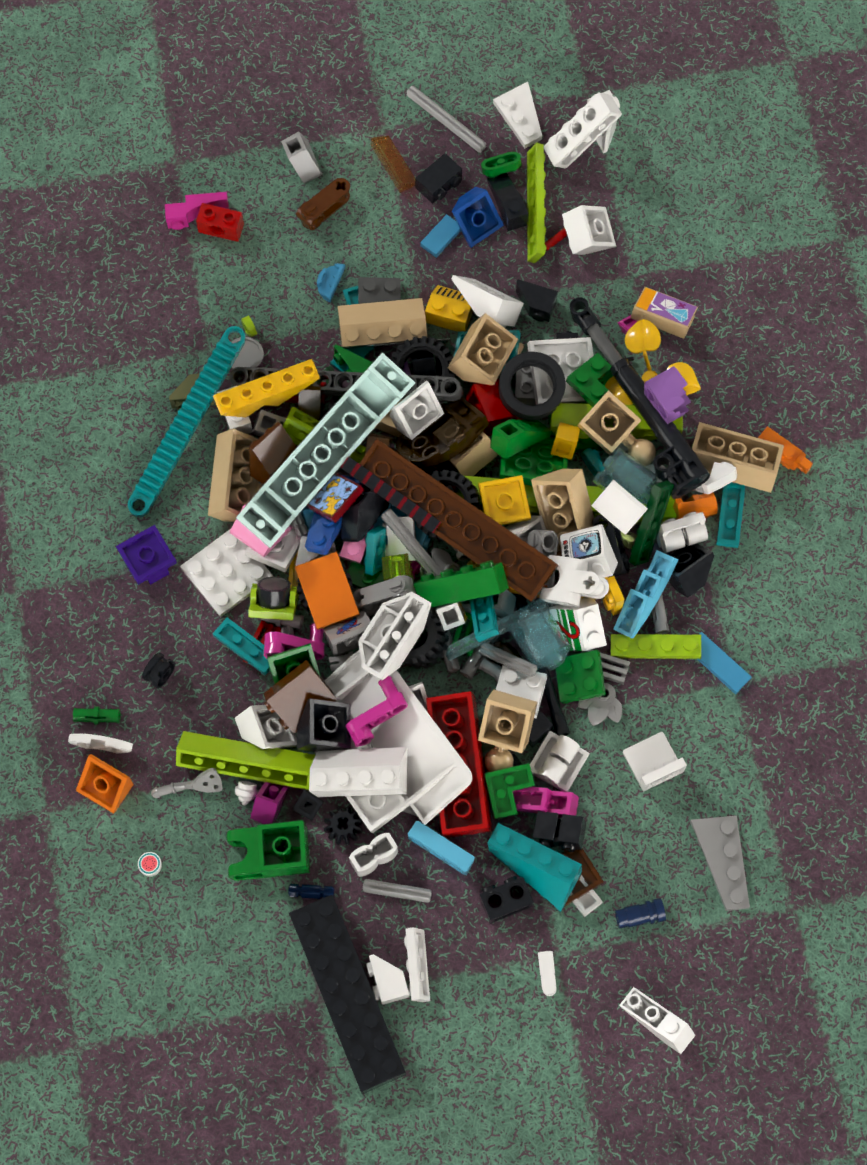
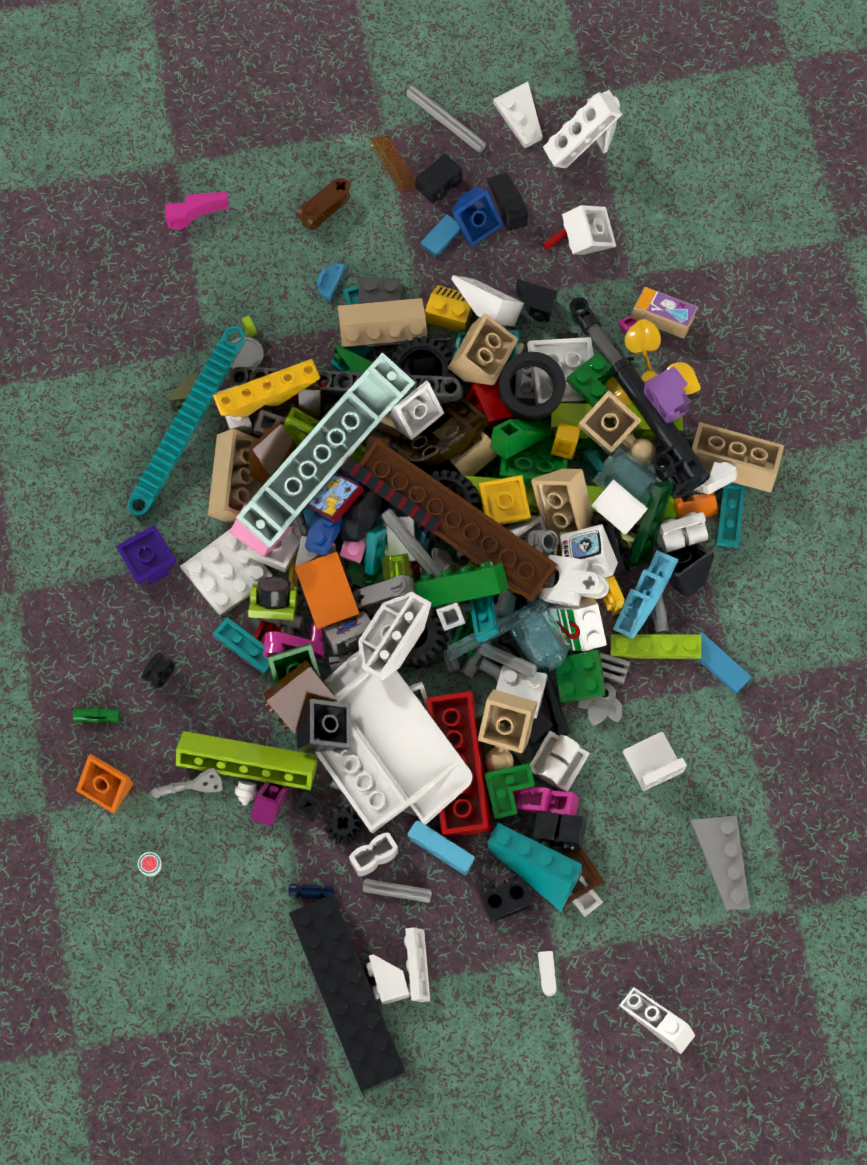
(98, 742): white tile -> none
(220, 222): red brick -> none
(263, 728): white slope -> none
(264, 849): green brick -> none
(301, 157): light grey slope -> none
(359, 772): white slope -> none
(361, 726): dark pink beam -> none
(501, 164): green plate -> none
(535, 203): lime plate -> none
(640, 914): dark blue axle -> none
(792, 456): orange hinge -> none

